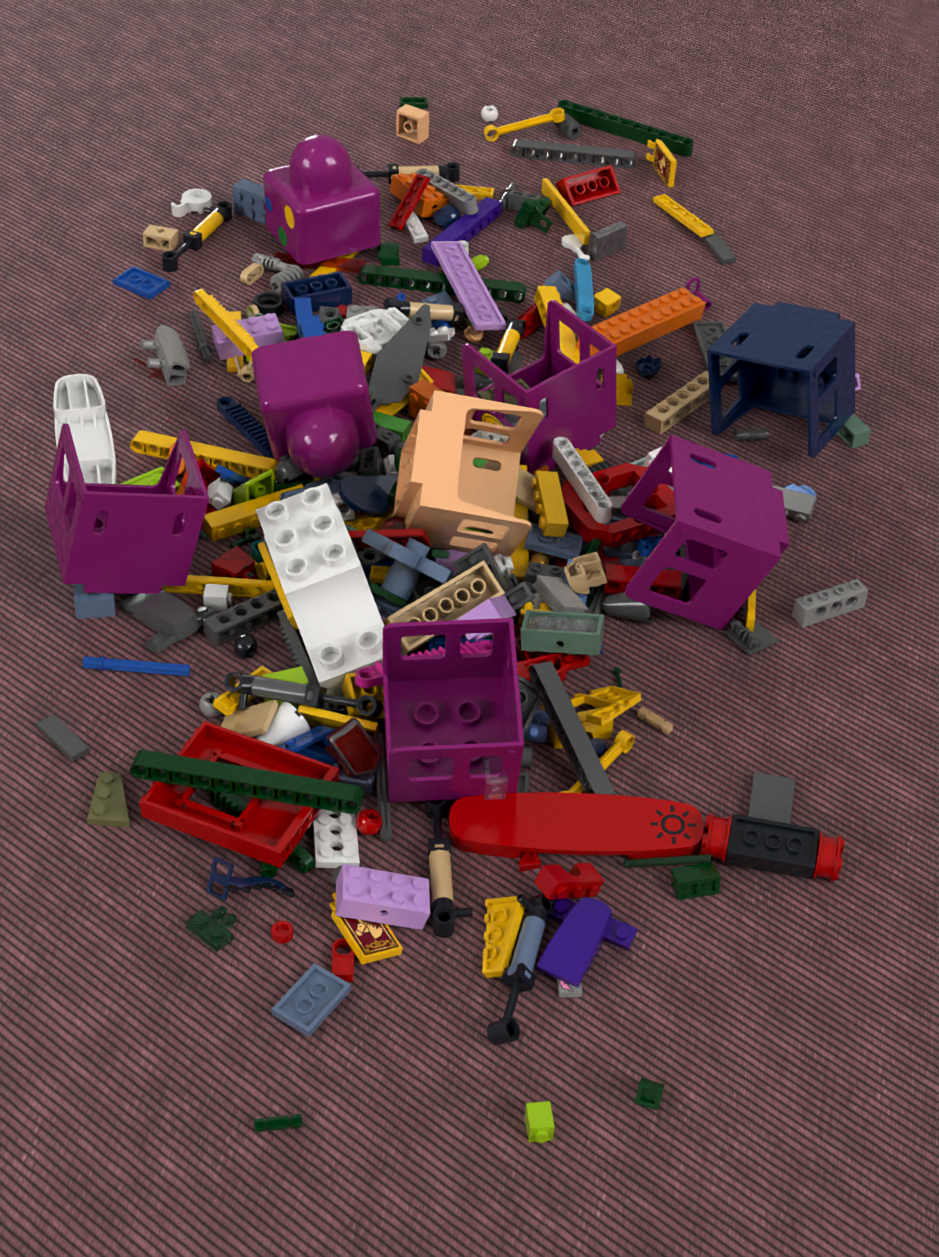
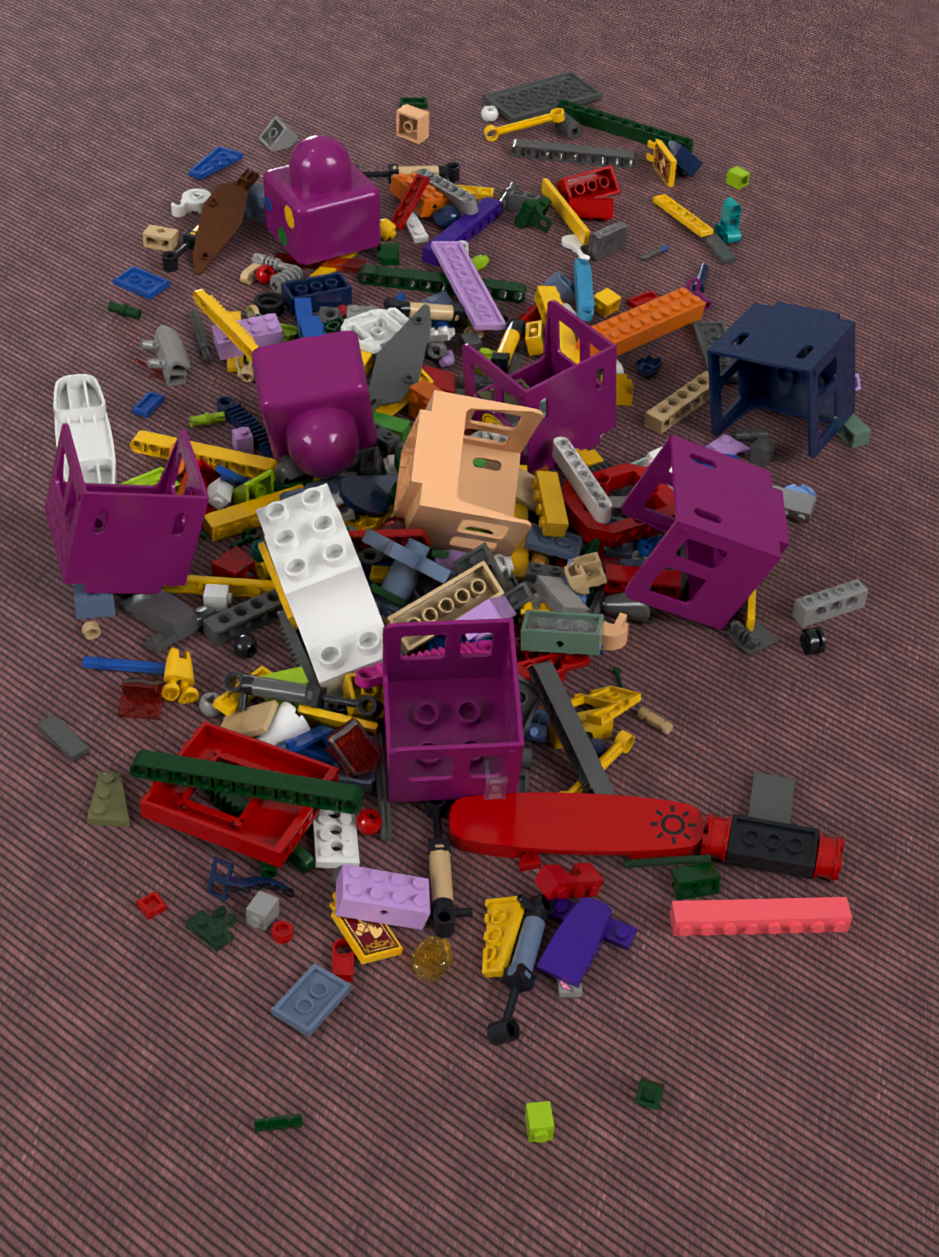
(90, 635): none -> tan axle
(124, 310): none -> dark green pin
(141, 698): none -> clear red piece
(148, 404): none -> blue tile
(151, 905): none -> red tile
(179, 671): none -> yellow piece
(206, 419): none -> lime pin
(215, 161): none -> blue wing
(221, 218): none -> reddish brown wing
(242, 440): none -> lavender brick
(262, 910): none -> light grey brick
(264, 274): none -> red piece
(278, 135): none -> light grey slope
(387, 229): none -> yellow head
(432, 958): none -> clear yellow hair
(448, 359): none -> lavender arm
(472, 339): none -> dark grey brick
(535, 337): none -> yellow brick
(541, 96): none -> dark grey plate
(592, 207): none -> red brick
(615, 634): none -> light nougat brick
(641, 299): none -> red tile
(662, 249): none -> dark grey piece
(685, 160): none -> dark blue slope
(702, 274): none -> dark blue axle
(728, 445): none -> lavender wing
(729, 221): none -> teal piece
(737, 177): none -> lime brick
(760, 916): none -> coral brick
(761, 452): none -> dark grey brick
(812, 640): none -> black wheel

